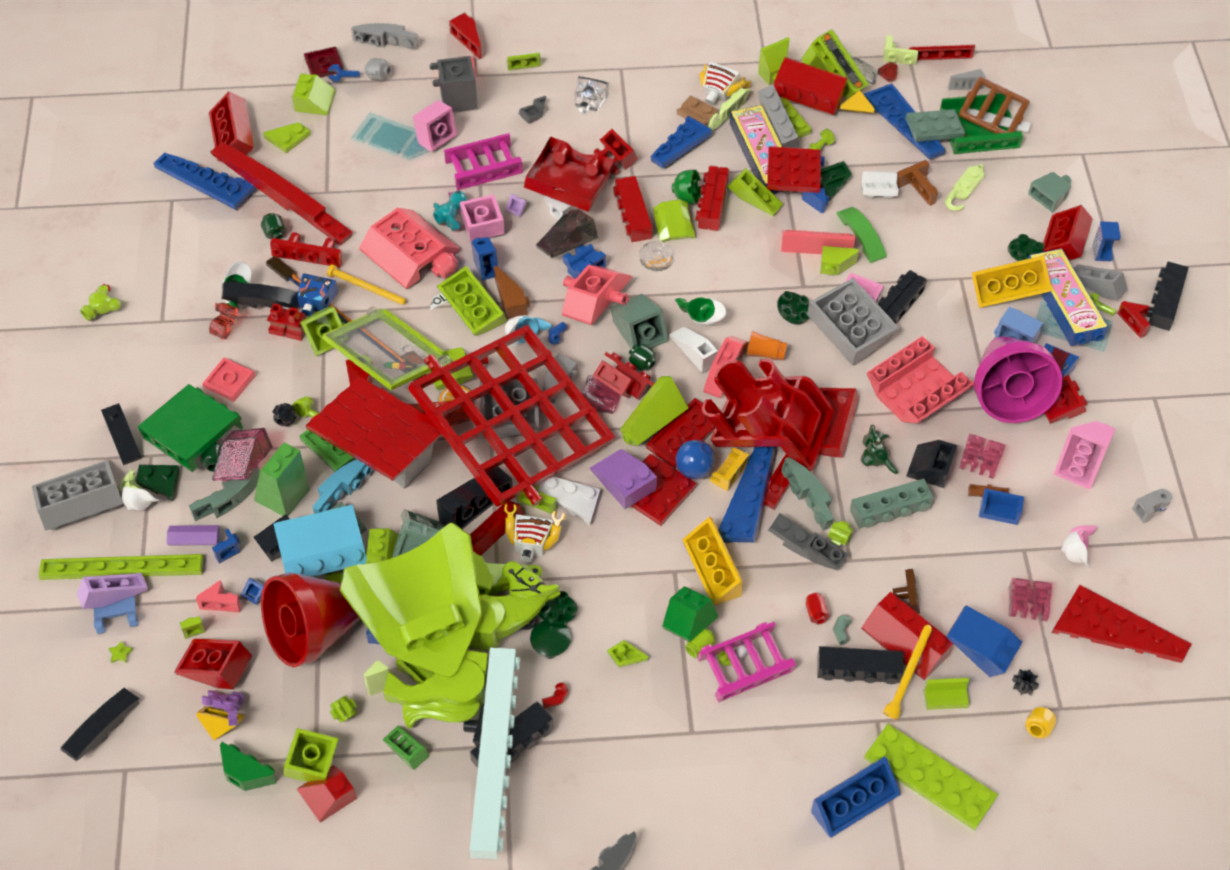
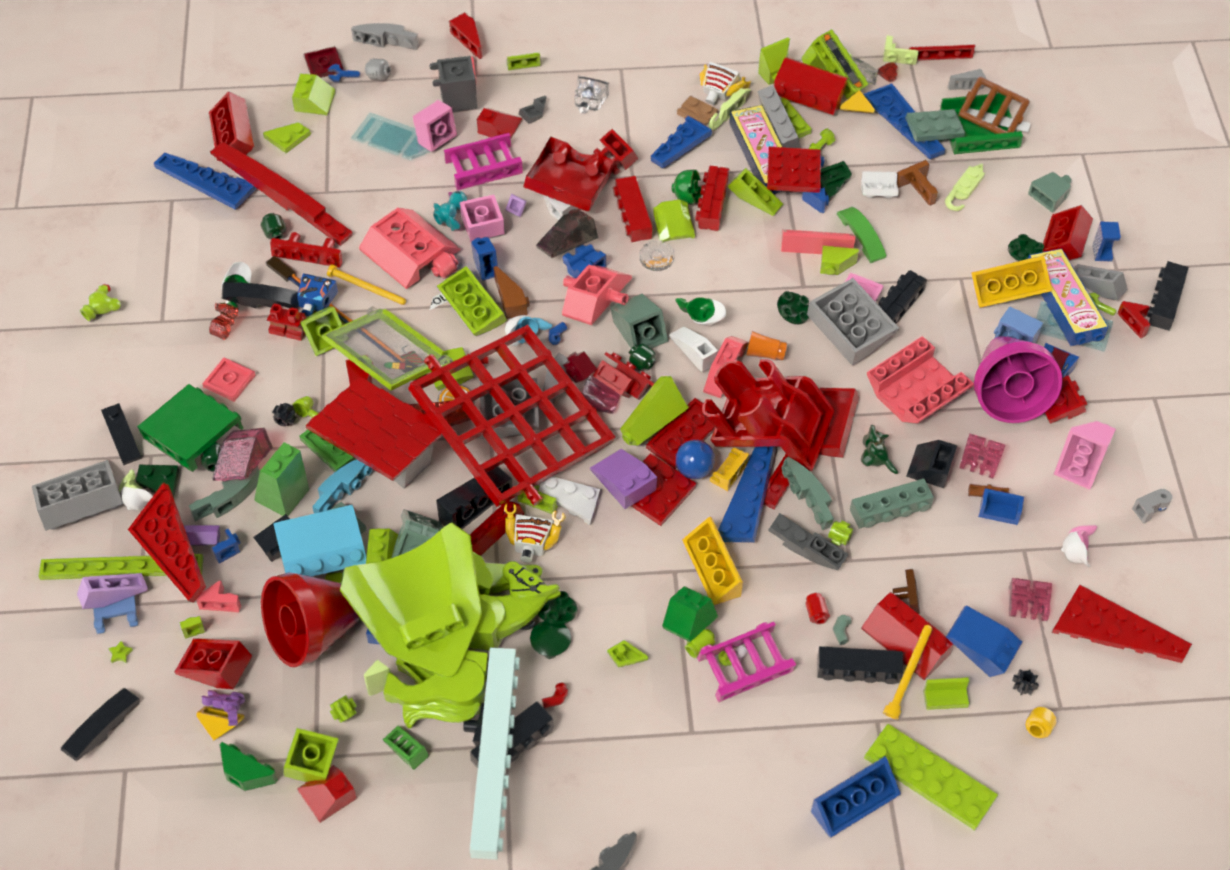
(165, 540): none -> red wing
(252, 590): blue slope -> none
(496, 123): none -> red slope
(579, 366): none -> dark red brick

